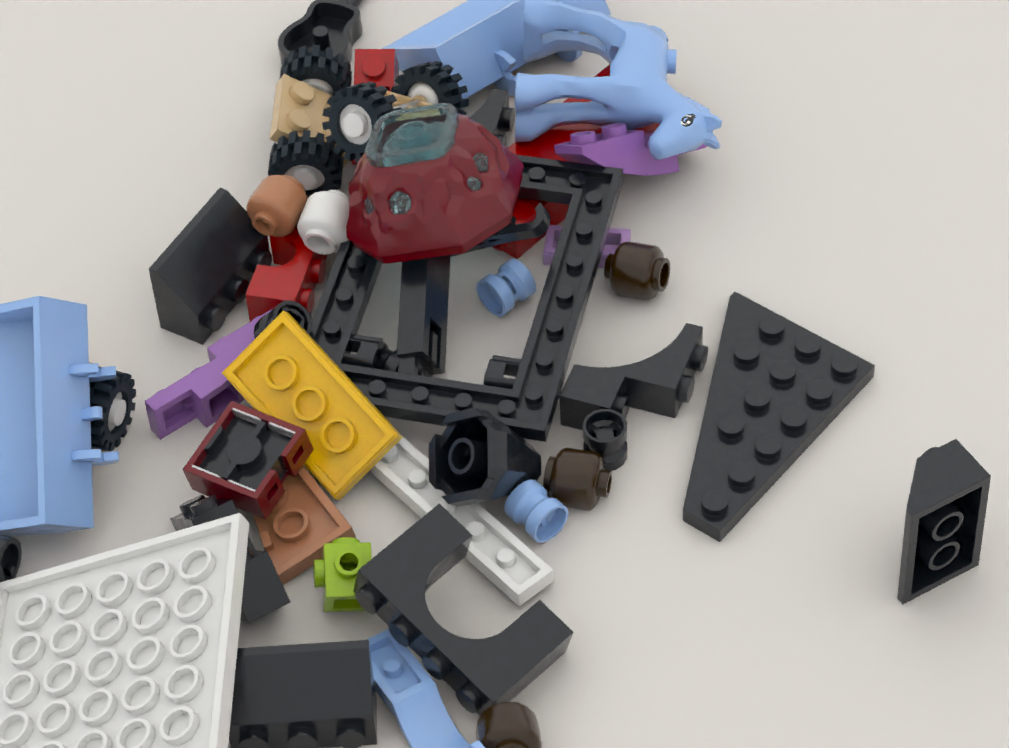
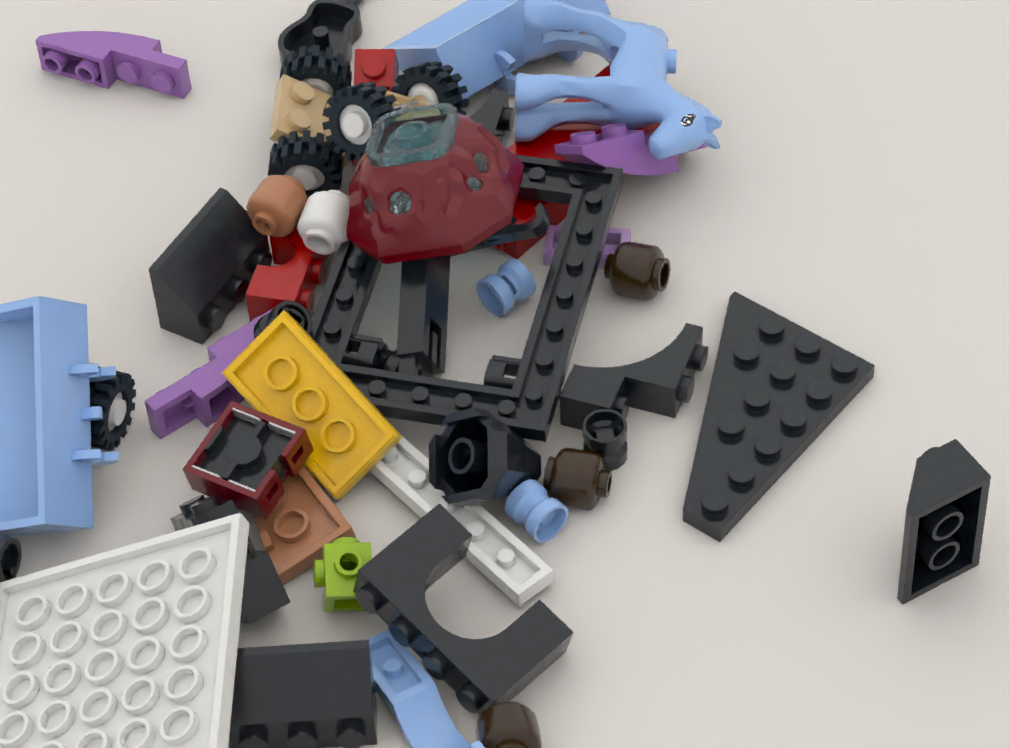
(108, 56): none -> medium lavender slope

